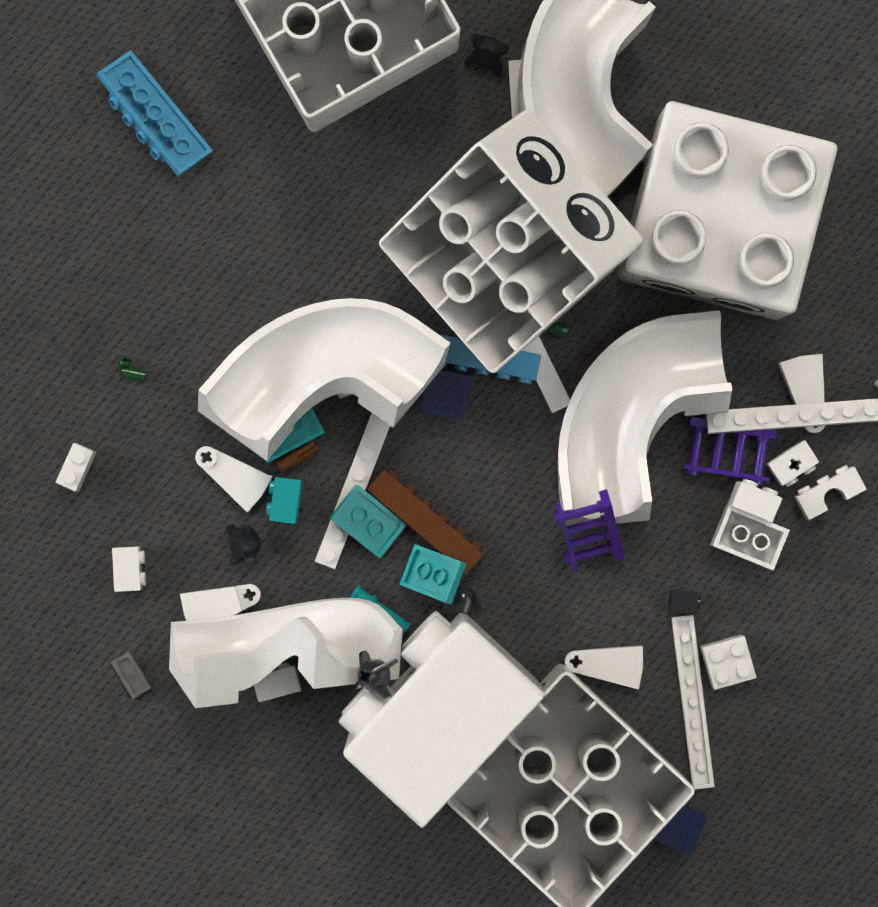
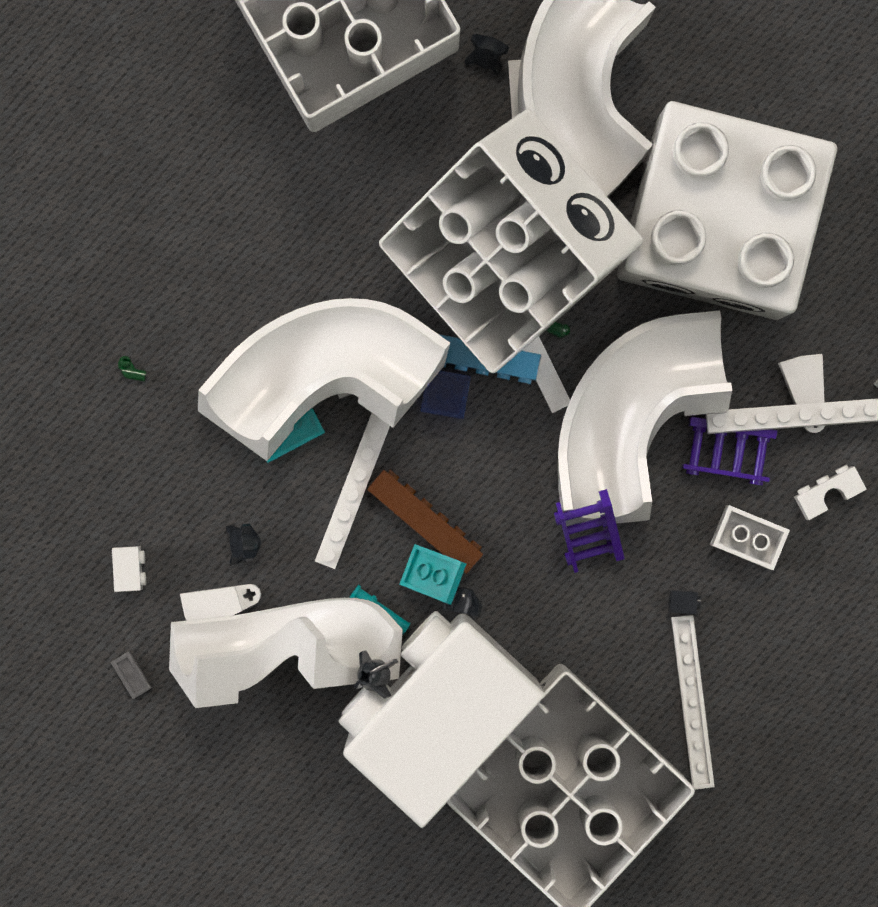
(76, 467): white brick -> none
(152, 114): dark azure plate -> none
(238, 479): white piece -> none
(278, 683): white brick -> none
(285, 500): teal brick -> none
(297, 456): reddish brown axle -> none
(367, 521): teal plate -> none
(610, 664): white piece -> none
(682, 830): clear blue brick -> none
(728, 662): white brick -> none
(755, 501): white brick -> none
(780, 465): white brick -> none

